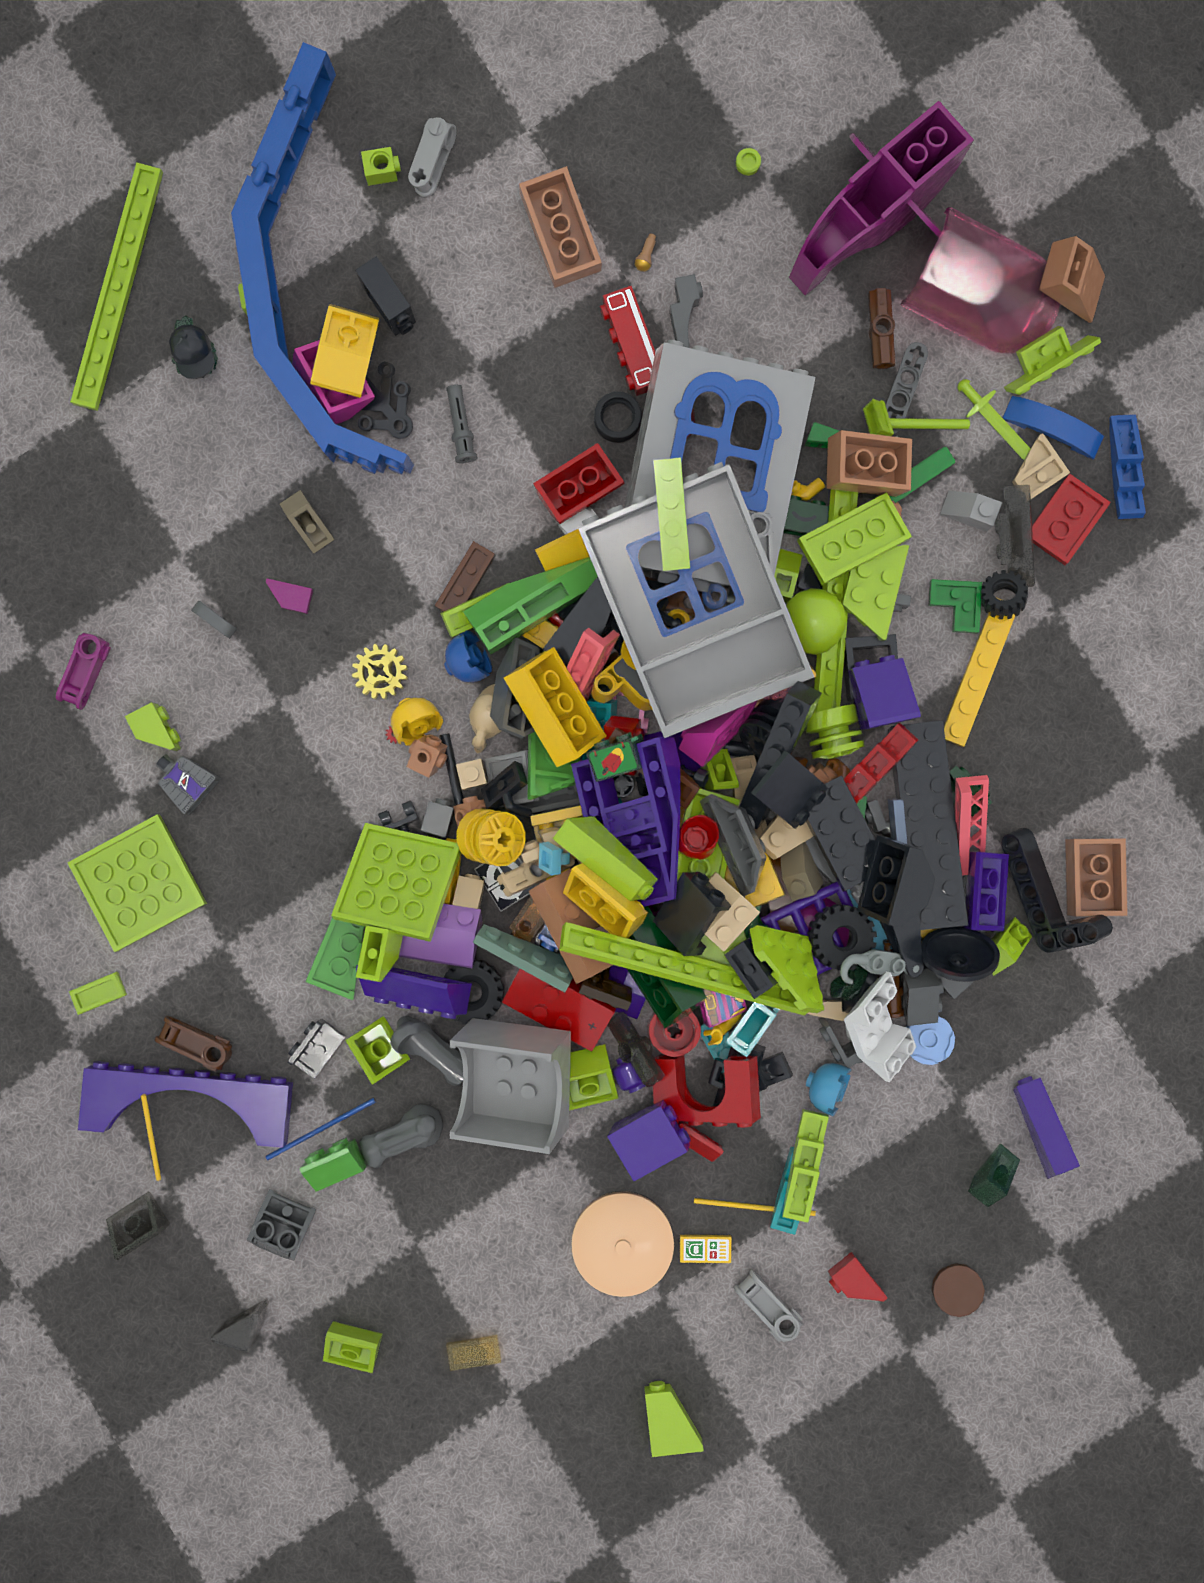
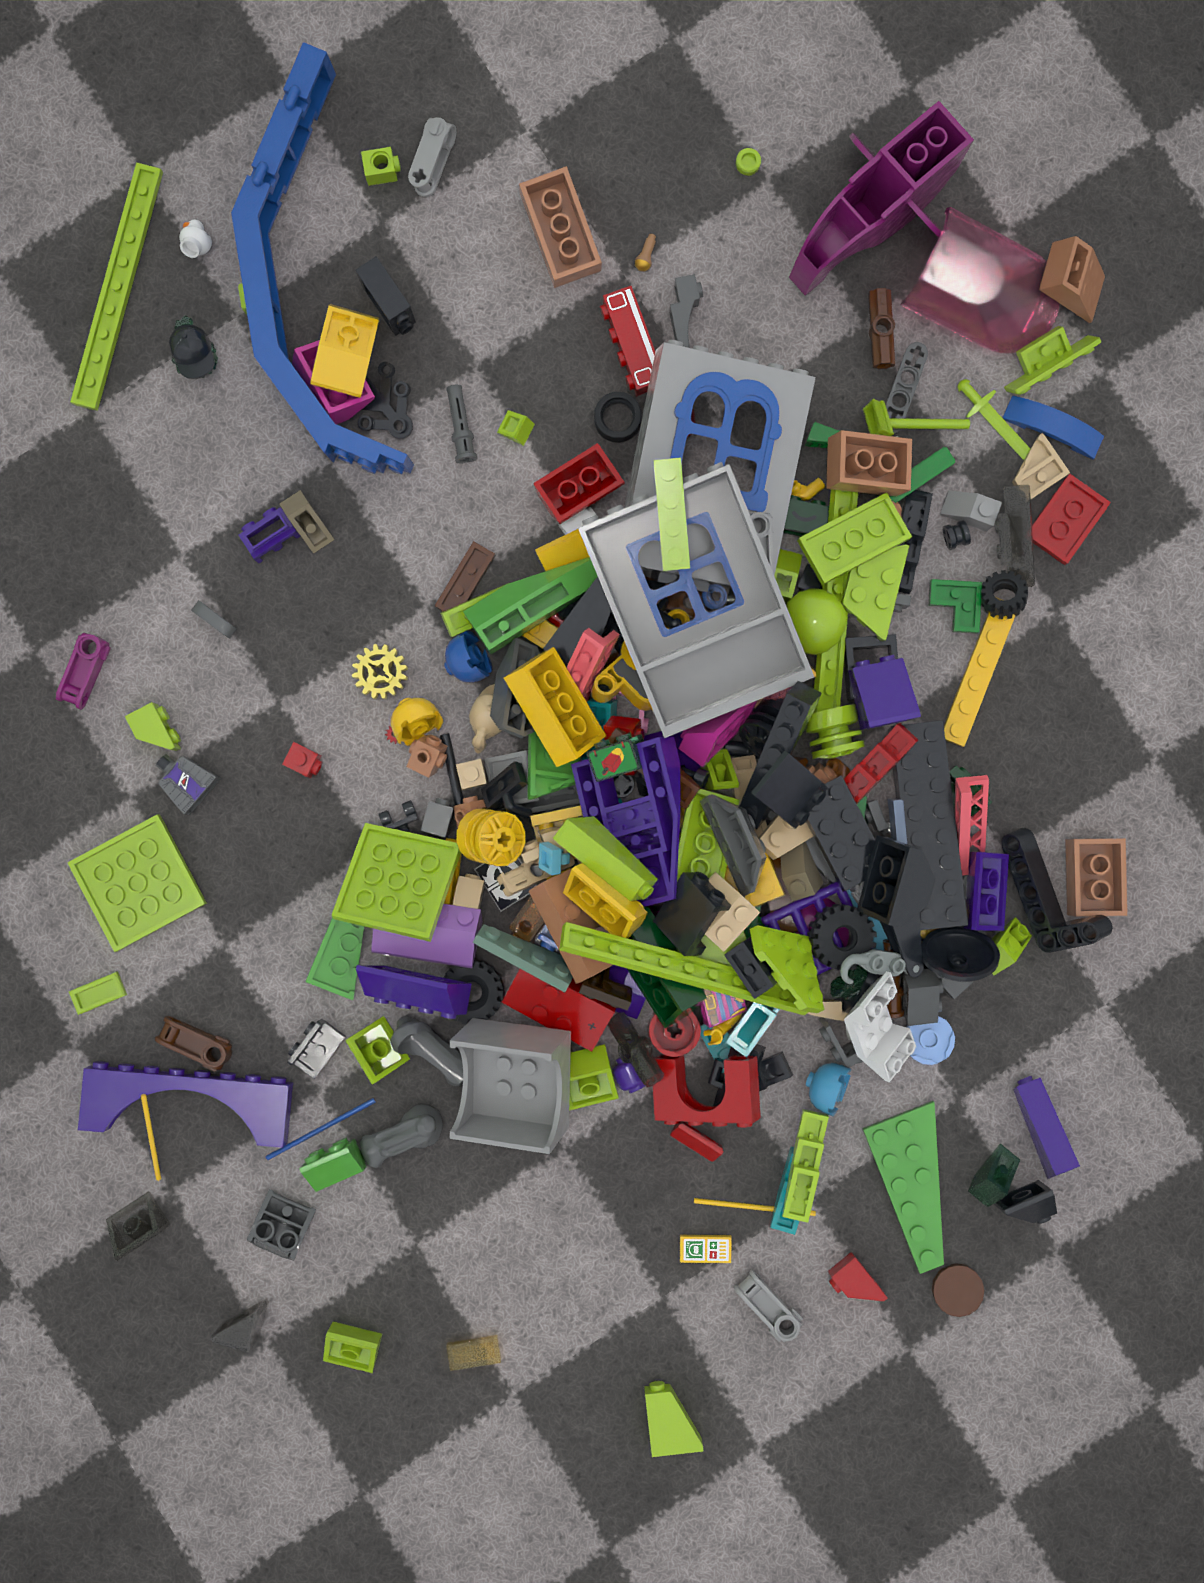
(194, 239): none -> white animal
(273, 541): none -> dark purple window
(291, 596): magenta tile -> none
(303, 760): none -> red bracket
(378, 953): lime slope -> none
(516, 427): none -> lime slope
(622, 1244): light nougat dish -> none
(648, 1139): dark purple slope -> none
(698, 837): red hair -> none
(909, 1169): none -> bright green wing
(915, 516): none -> black slope
(956, 535): none -> black wheel
(1029, 1203): none -> black slope
(1126, 466): blue slope -> none

